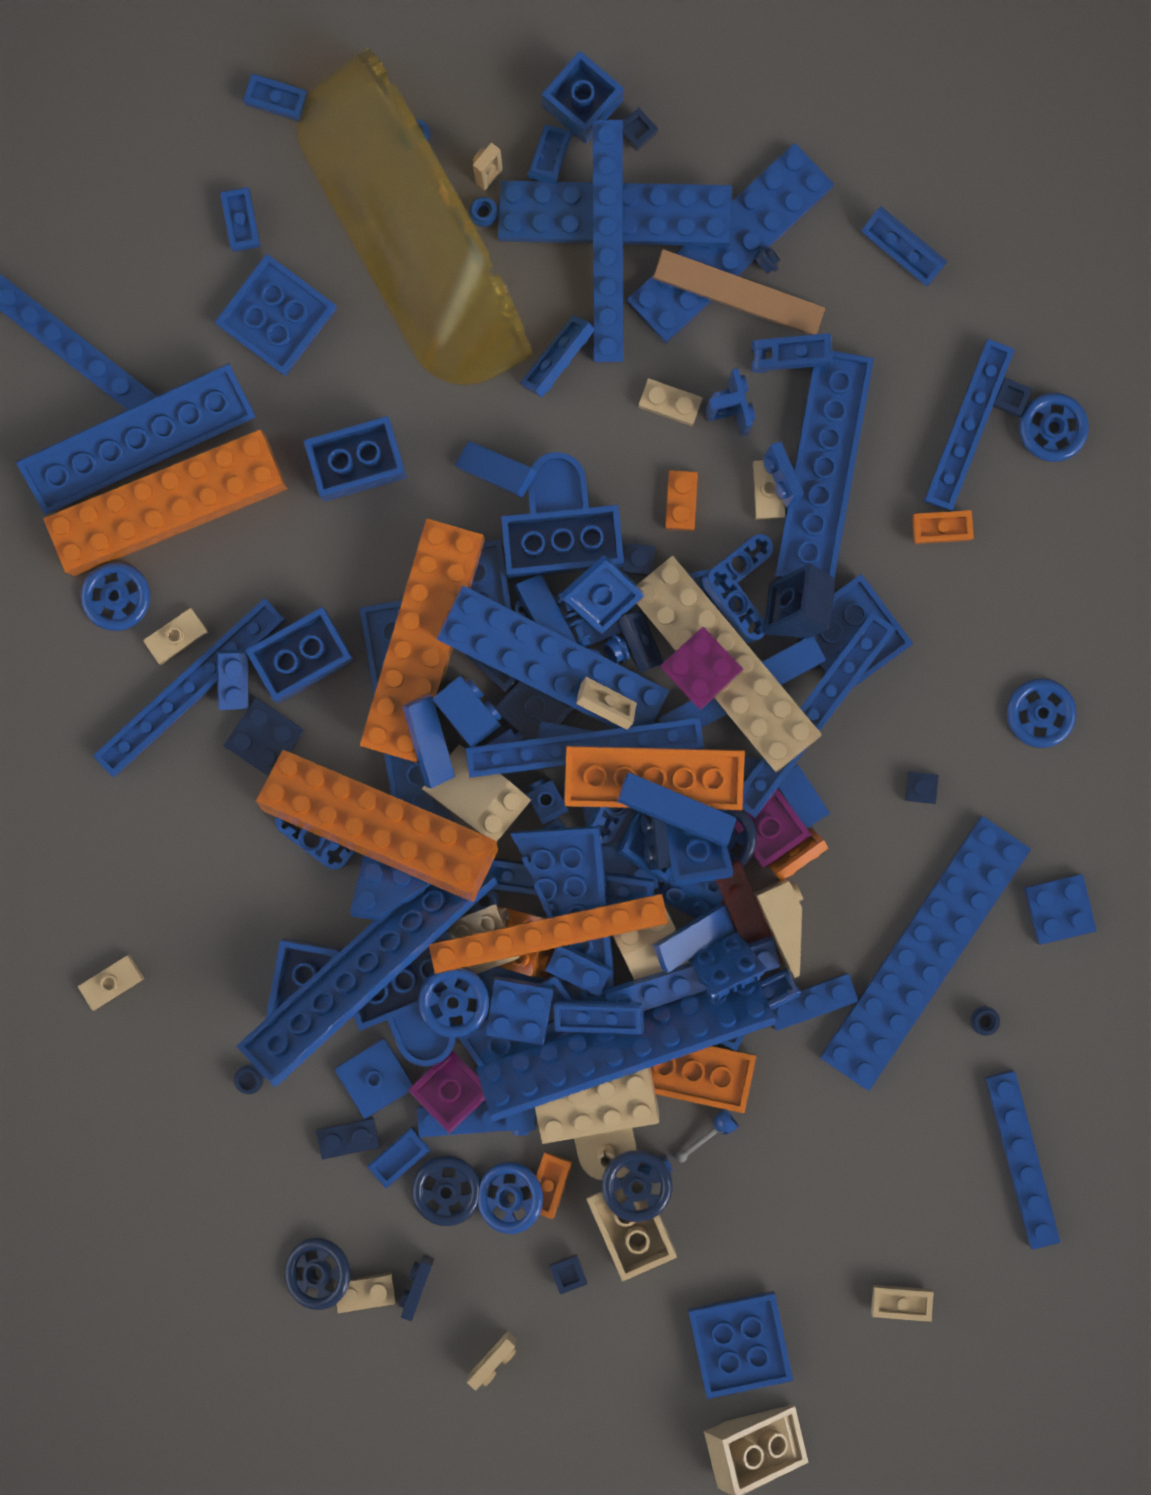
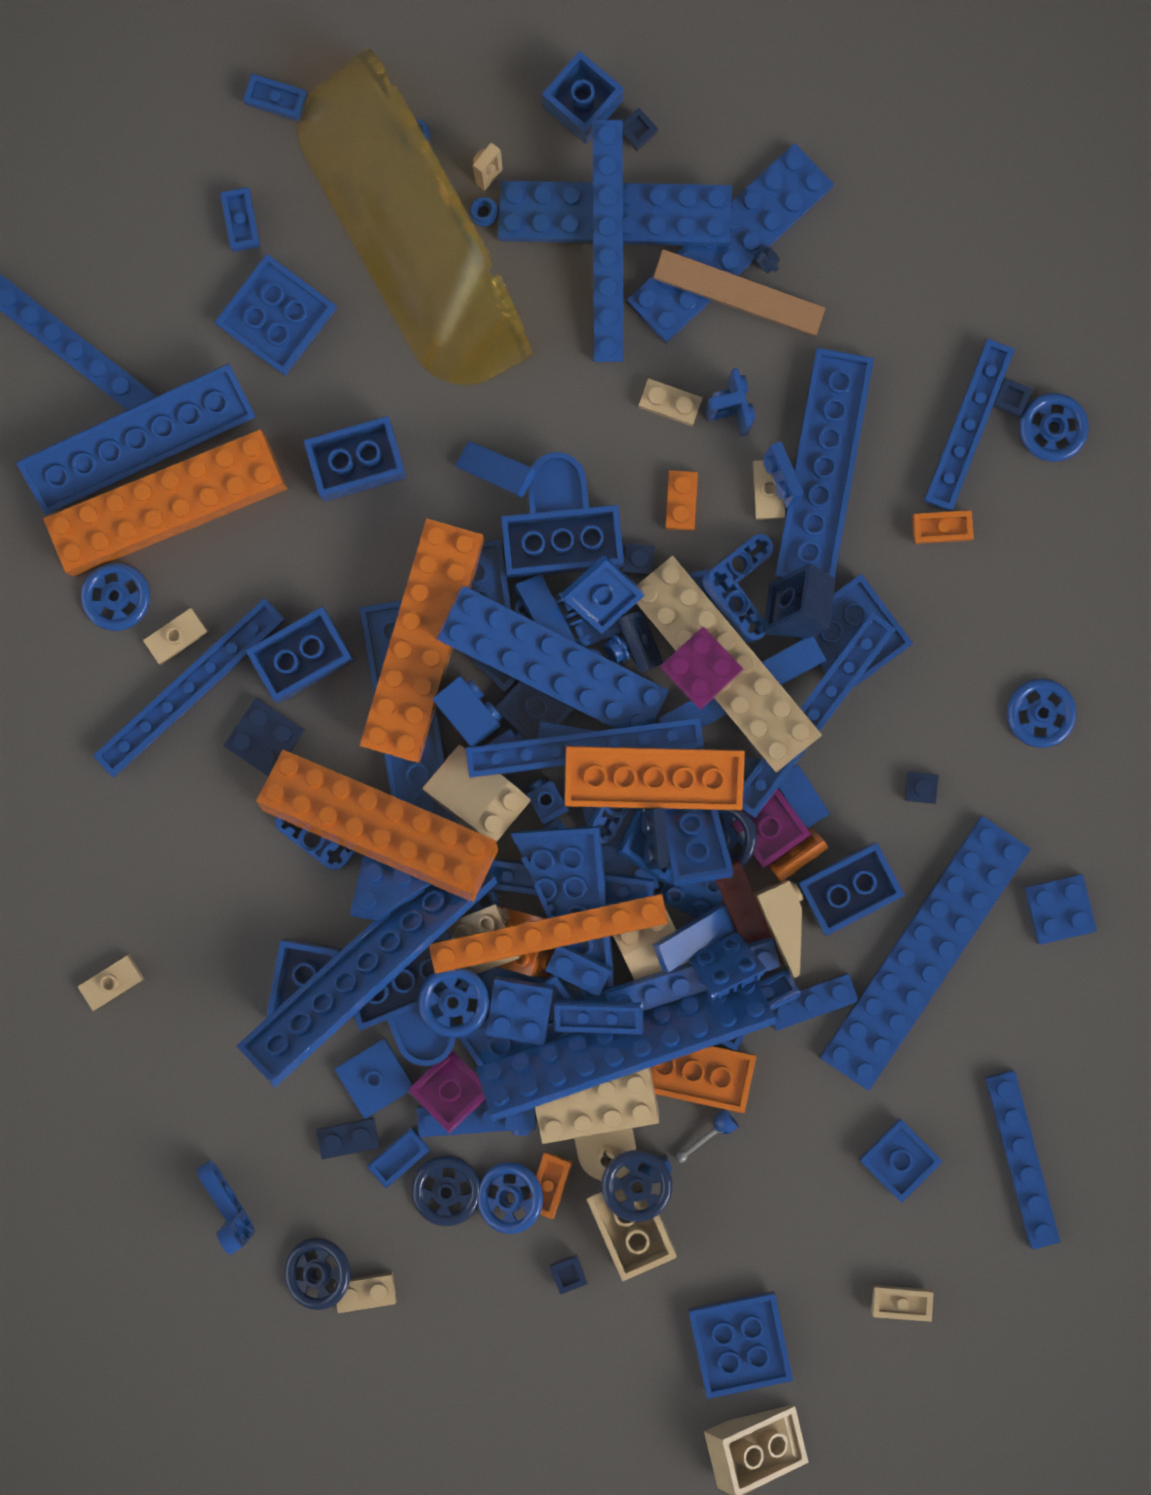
(232, 679): blue plate -> none
(237, 1226): none -> blue beam
(248, 1079): dark blue plate -> none
(411, 1298): dark blue plate -> none
(428, 741): blue tile -> none
(485, 1369): tan plate -> none
(550, 154): blue plate -> none
(557, 356): blue plate -> none
(606, 703): tan plate -> none
(676, 809): blue tile -> none
(792, 352): blue plate -> none
(849, 888): none -> blue brick
(900, 1160): none -> blue plate
(904, 246): blue plate -> none
(991, 1027): dark blue plate -> none

